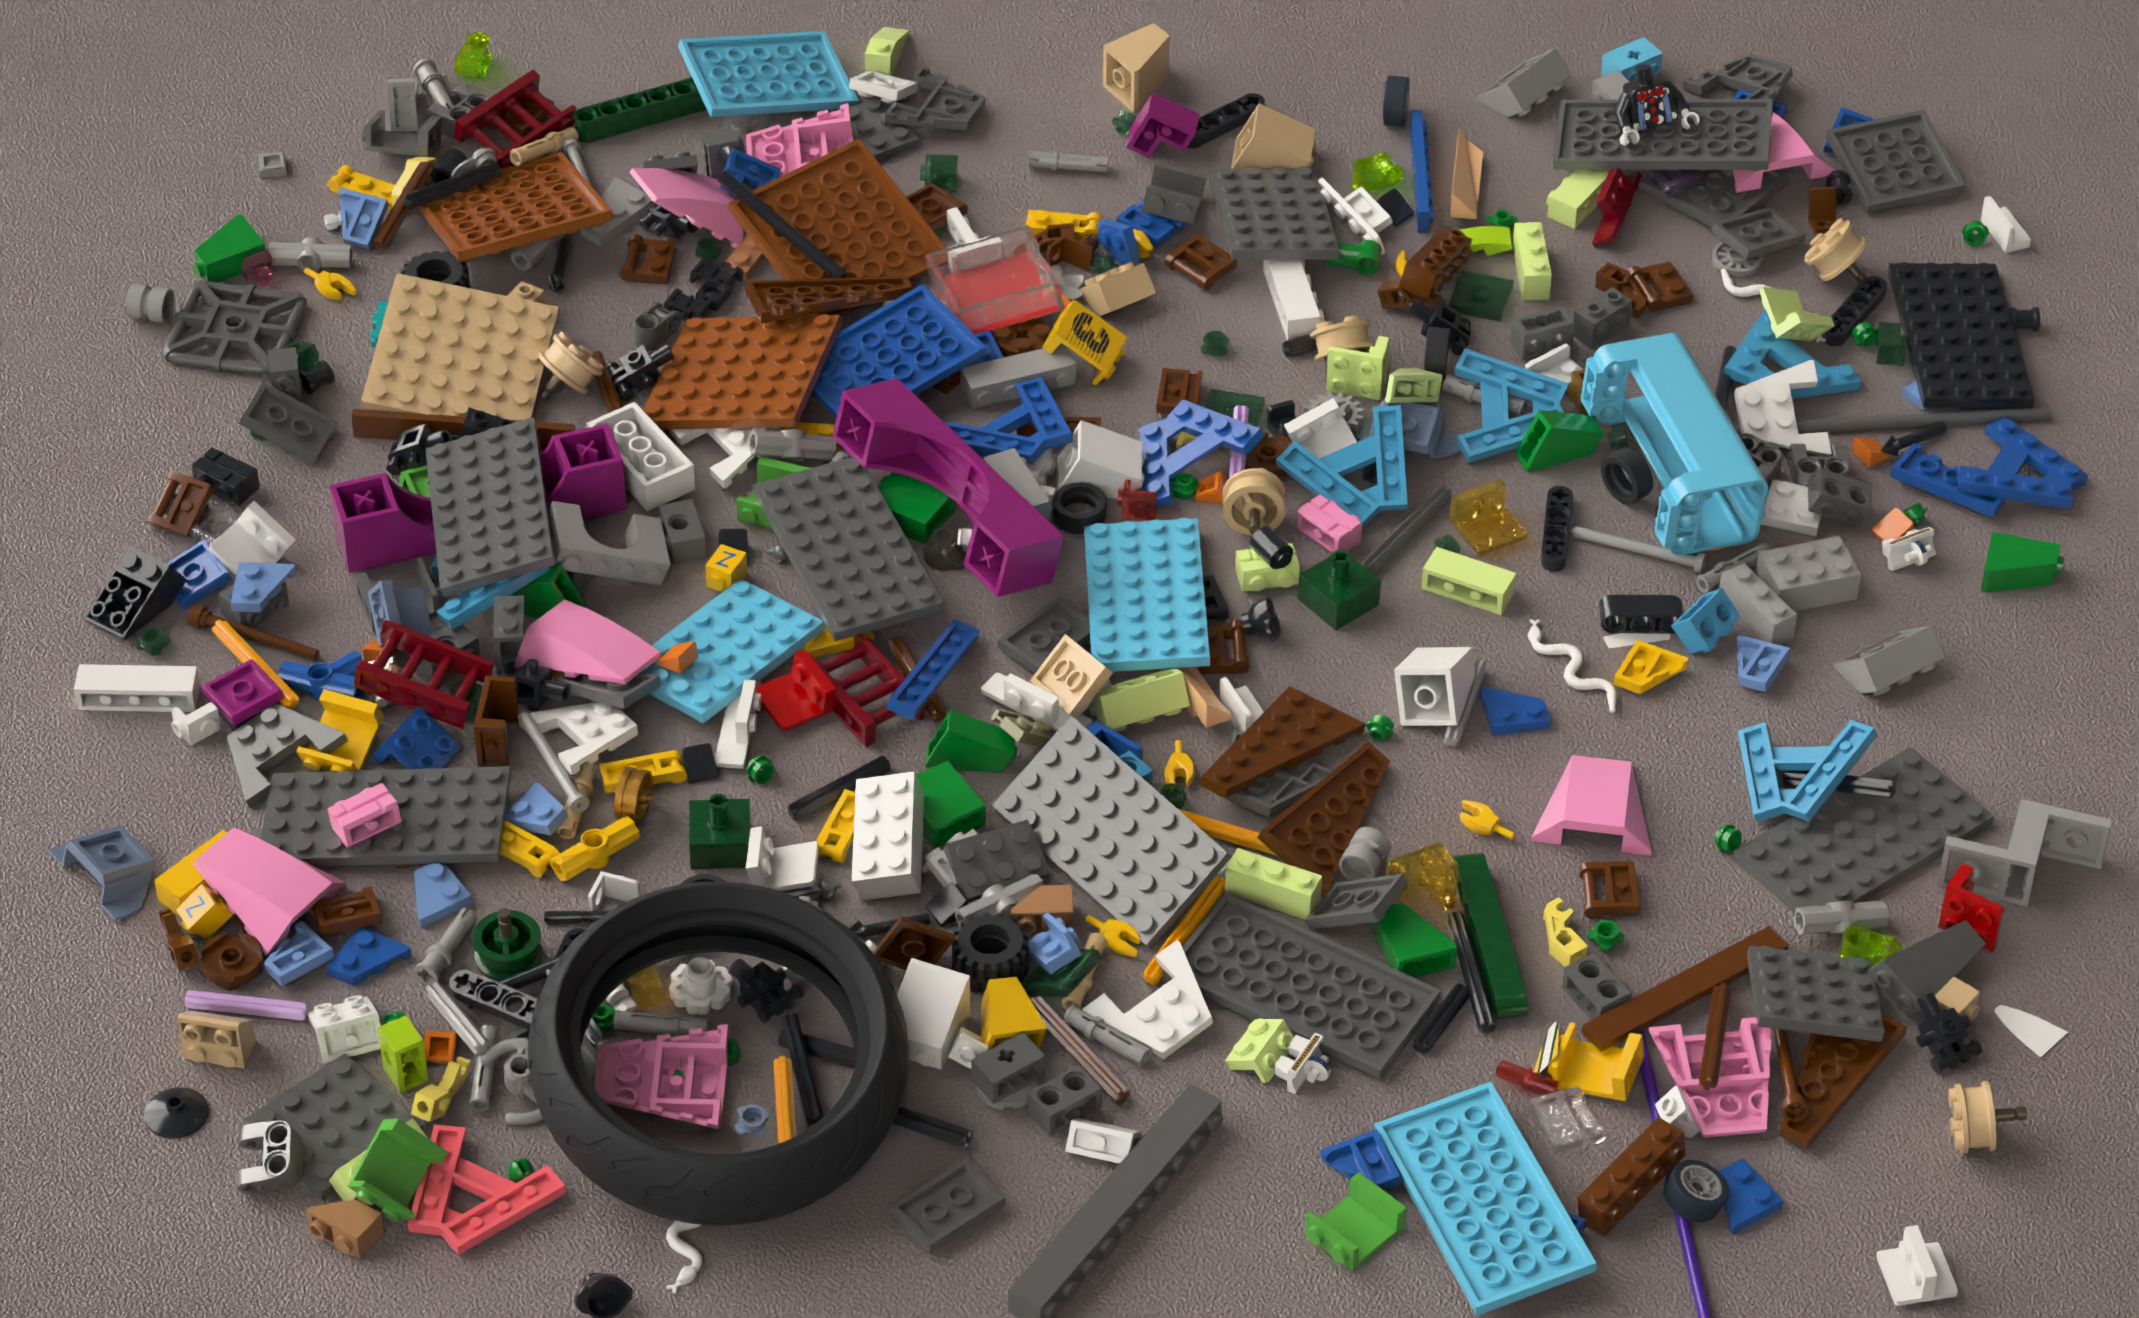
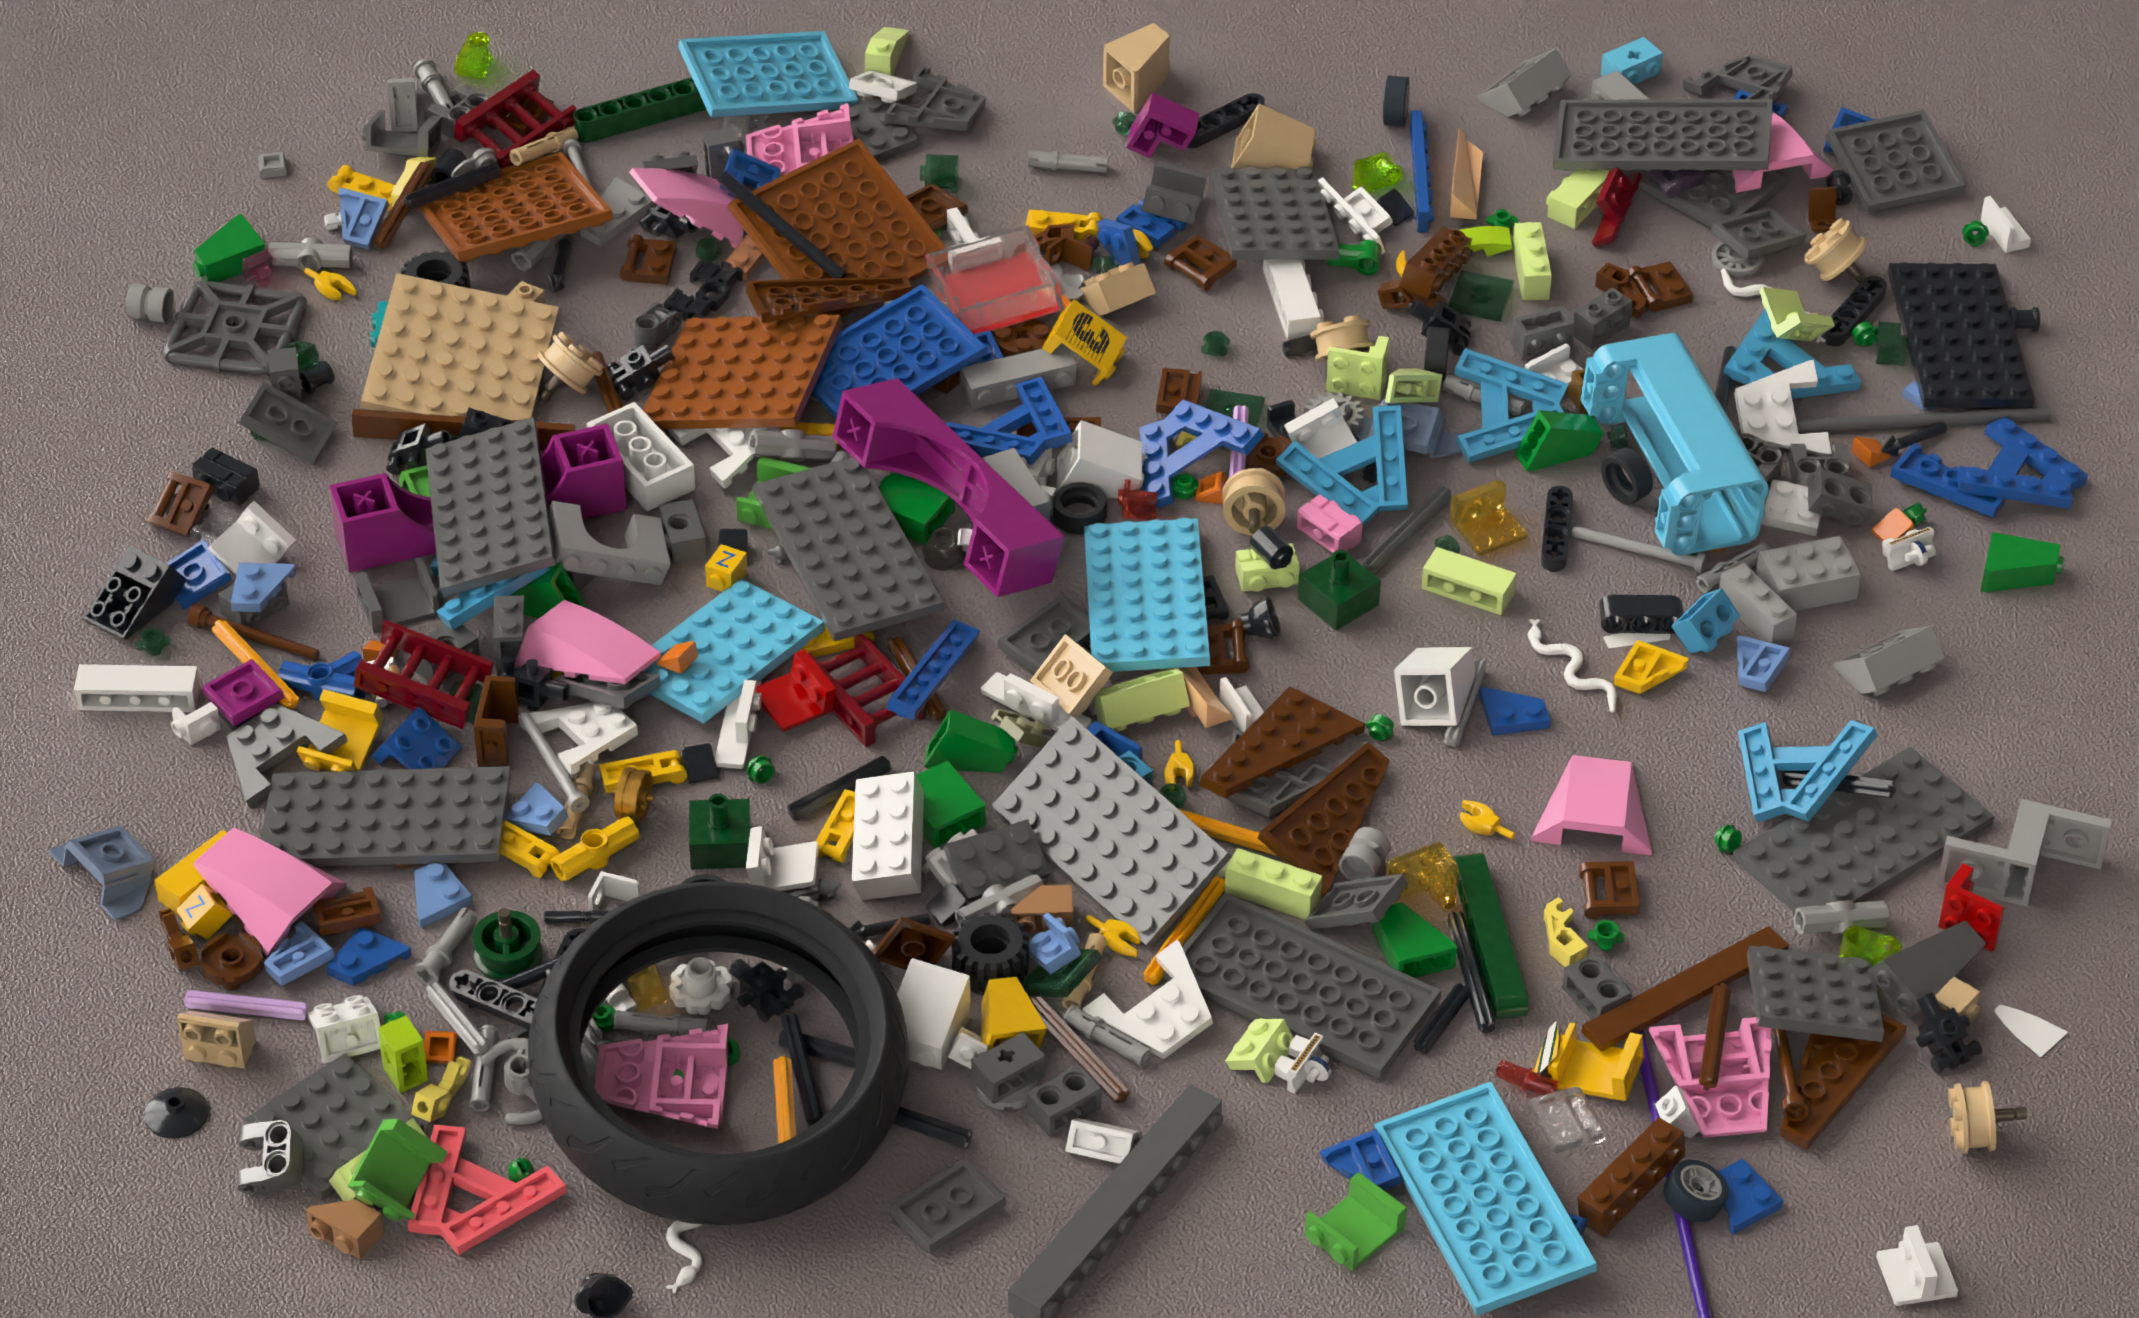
(364, 815): bright pink brick -> none
(399, 606): sand blue bracket -> none
(752, 1113): sand blue plate -> none
(1649, 103): torso -> none

